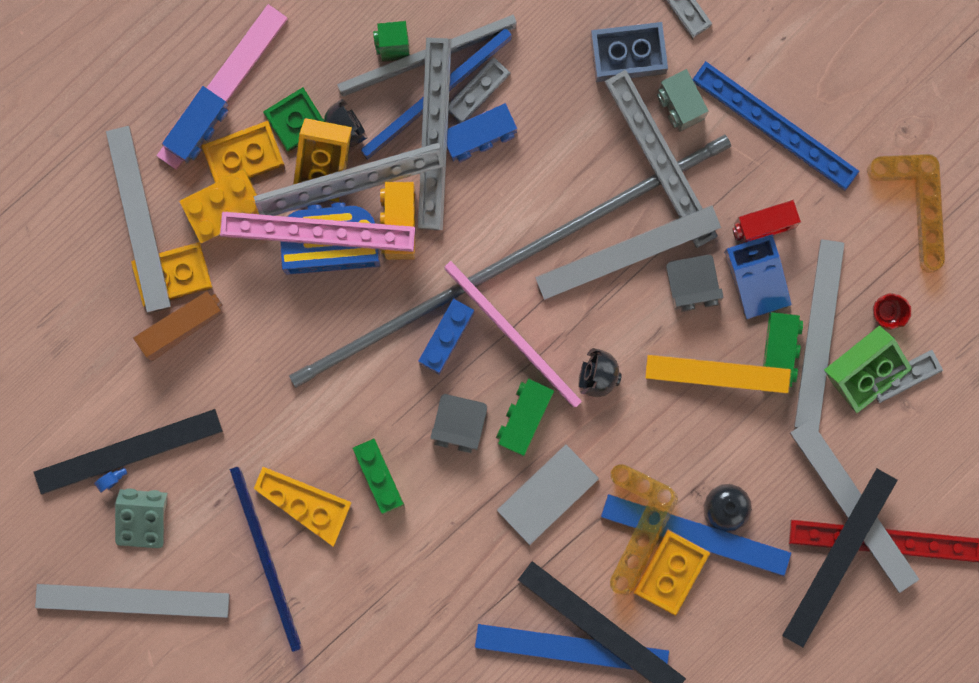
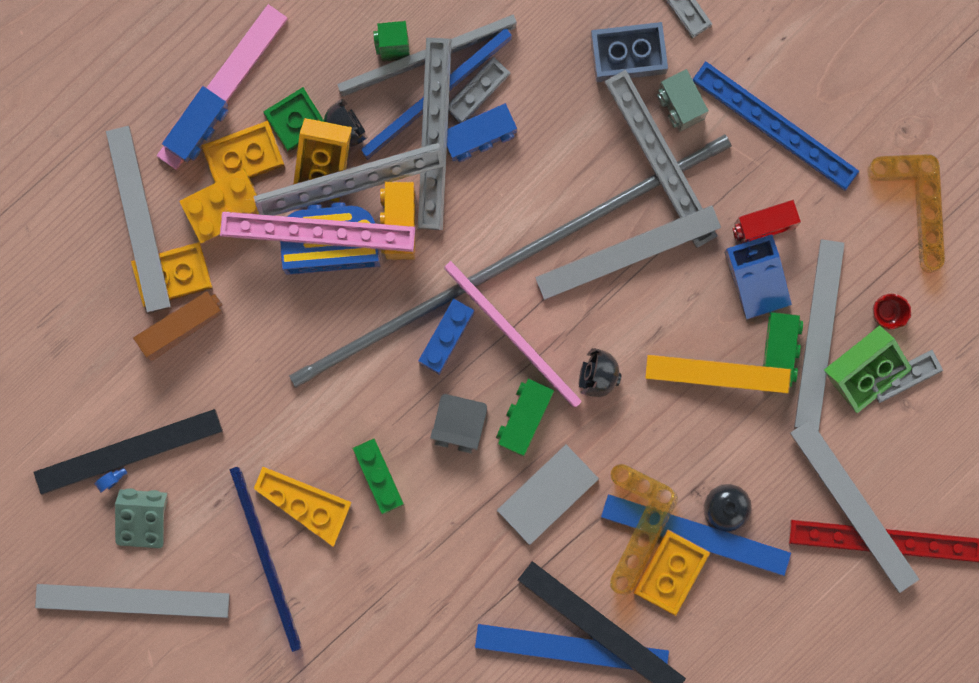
(694, 283): dark grey bracket -> none
(839, 557): black tile -> none

